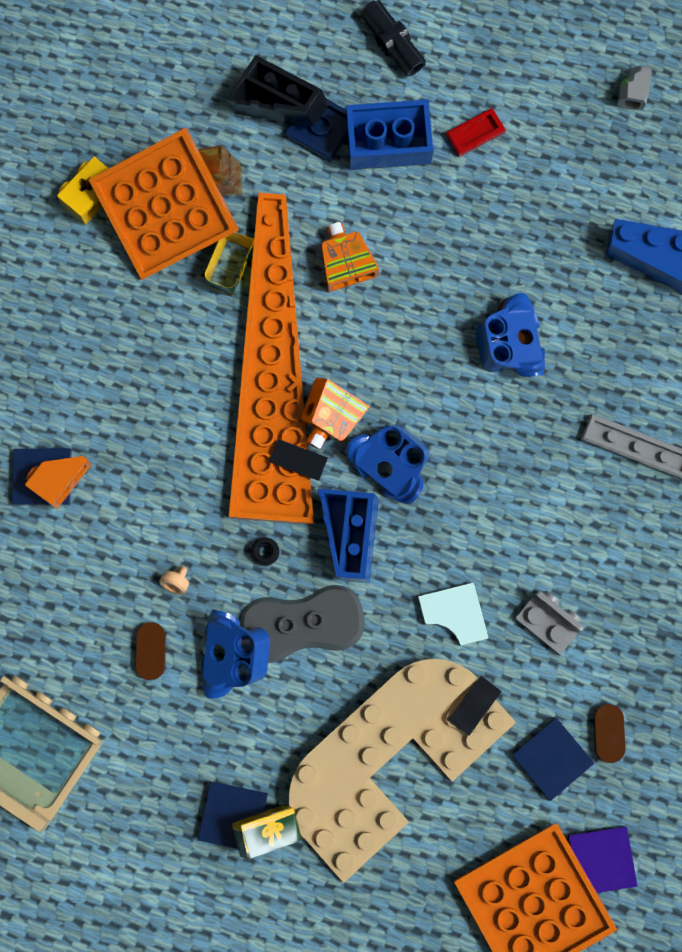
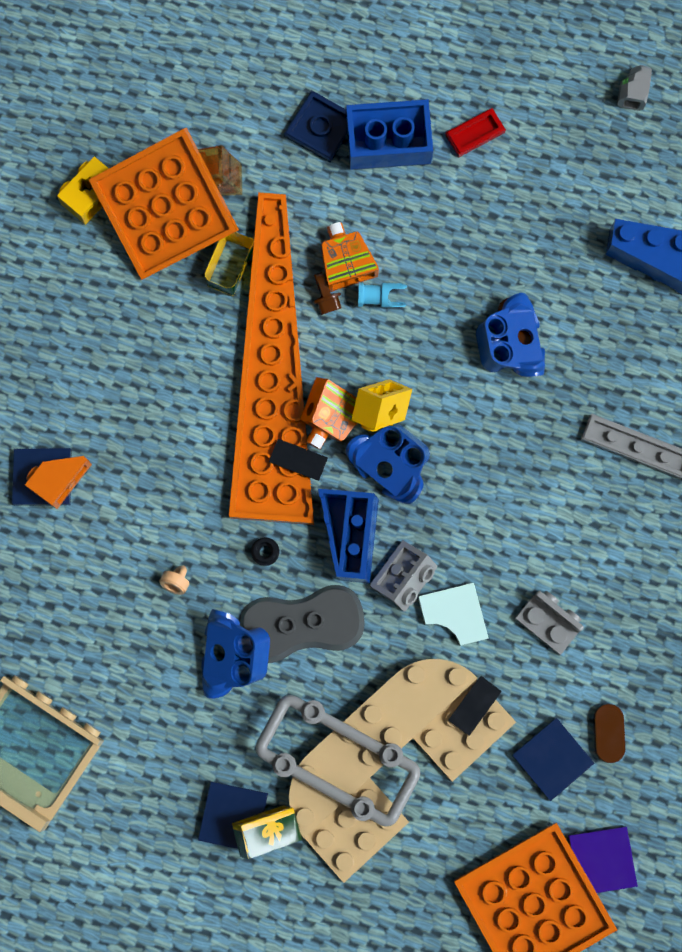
(151, 651): reddish brown tile -> none
(276, 95): black wedge -> none
(327, 302): none -> reddish brown piece
(378, 294): none -> medium azure piece
(381, 405): none -> yellow brick
(389, 754): none -> light grey bar
(393, 38): black piece -> none
(404, 575): none -> light grey bracket

